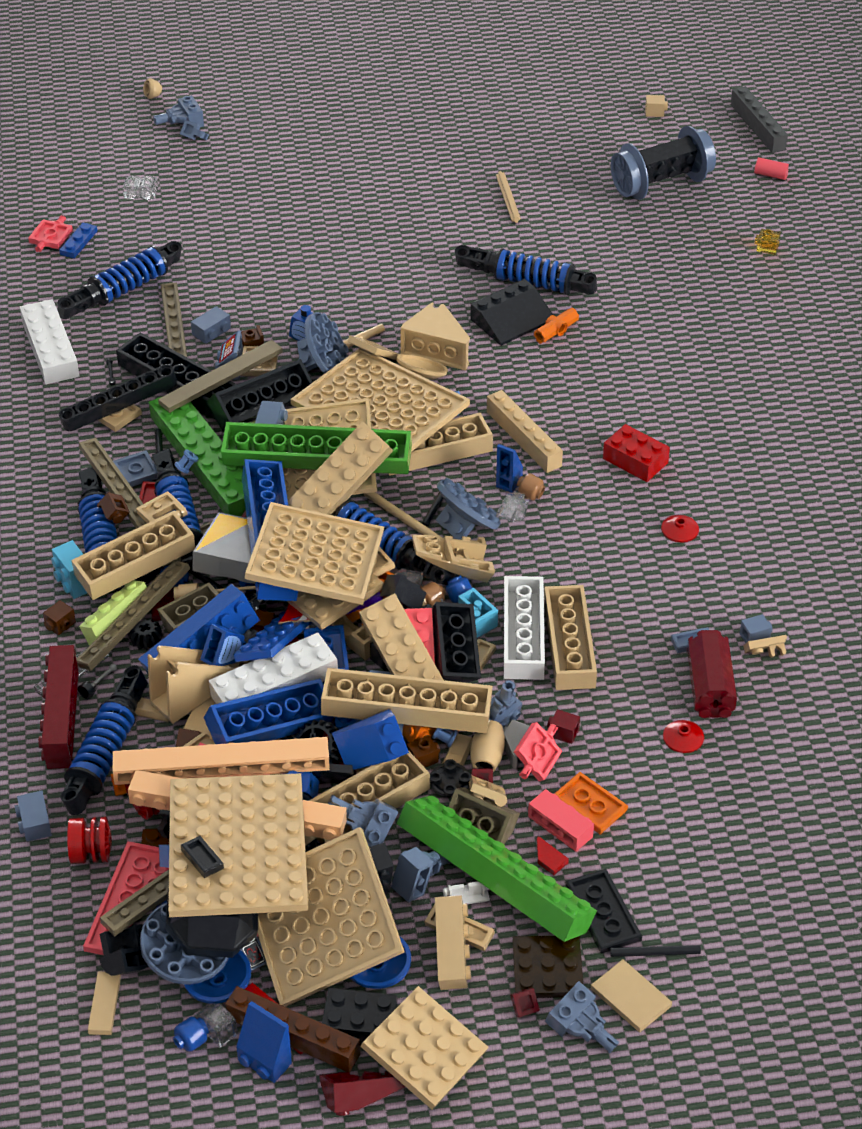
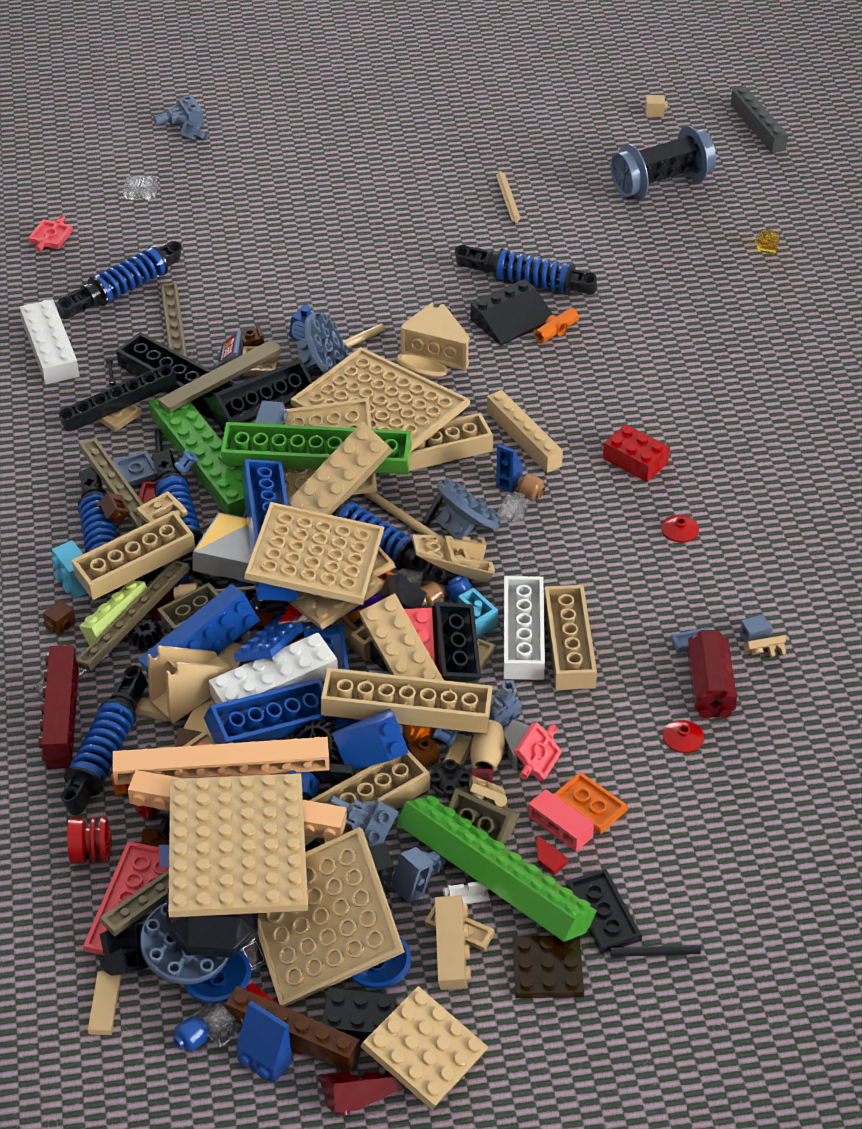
(33, 816): sand blue brick -> none
(78, 240): blue plate -> none
(88, 688): black hinge -> none
(152, 88): tan cone -> none
(202, 856): black tile -> none
(210, 325): sand blue brick -> none
(221, 646): blue torso -> none
(373, 347): tan tile -> none
(525, 1002): dark red plate -> none
(567, 724): dark red brick -> none
(580, 1017): sand blue brick -> none
(631, 995): tan tile -> none
(771, 168): coral brick -> none

